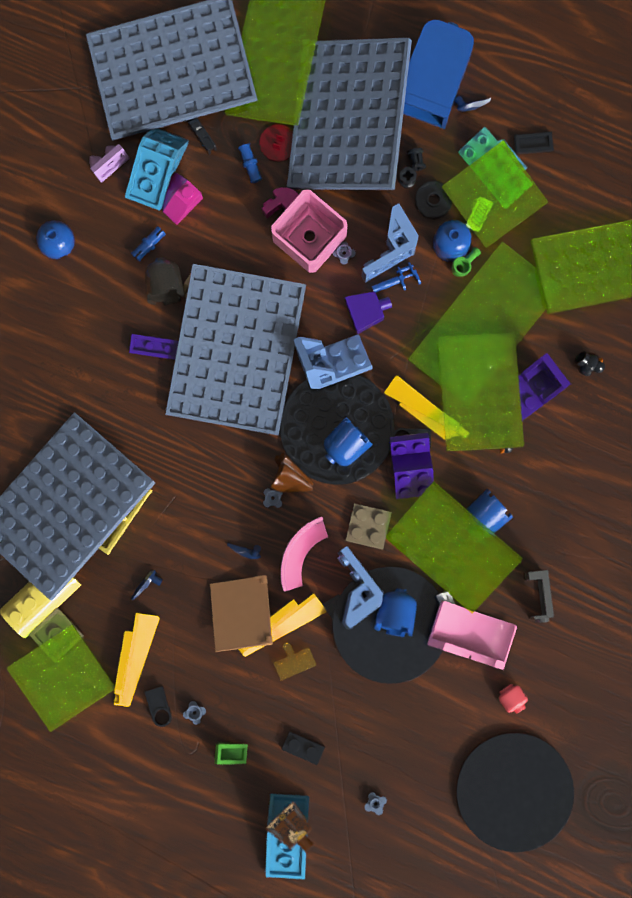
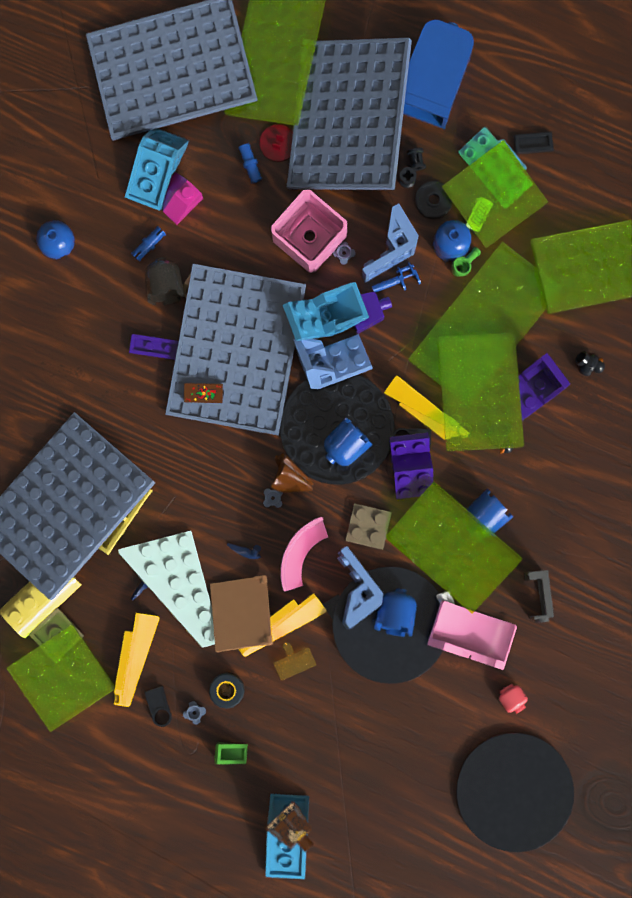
(105, 166): lavender tile -> none
(176, 577): none -> light aqua wing
(202, 135): black piece -> none
(203, 393): none -> reddish brown tile
(221, 687): none -> black wheel
(283, 199): dark pink brick -> none
(303, 748): black plate -> none
(326, 313): none -> dark azure bracket
(375, 798): sand blue plate -> none
(468, 106): dark blue bar -> none

